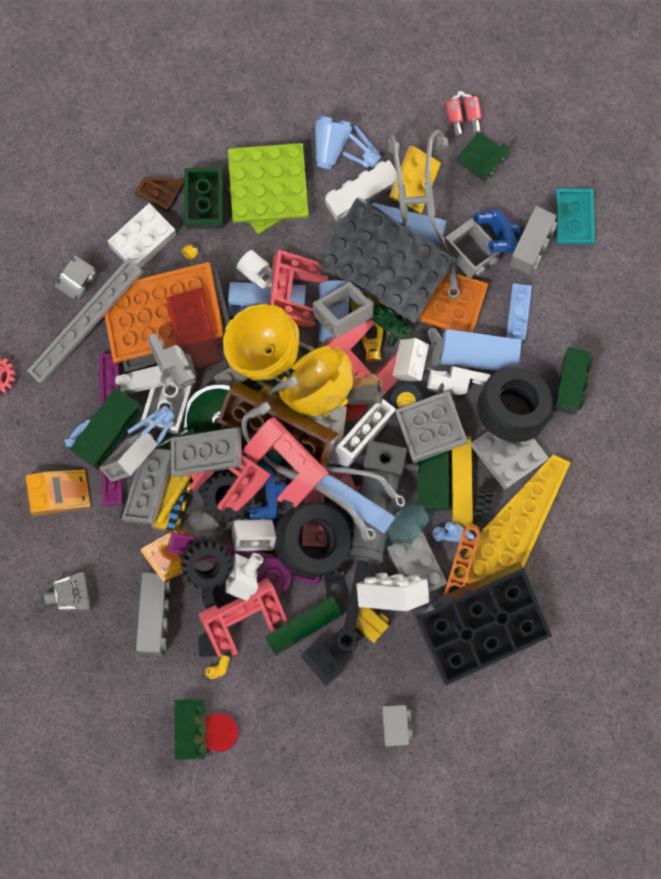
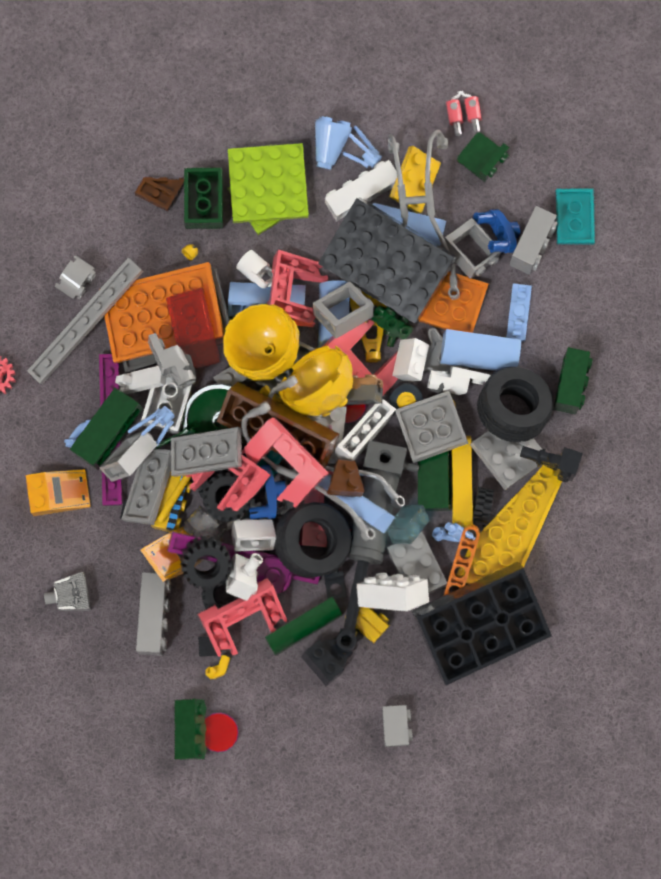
(142, 236): white brick -> none
(345, 480): none -> reddish brown wing
(564, 464): none -> black brick

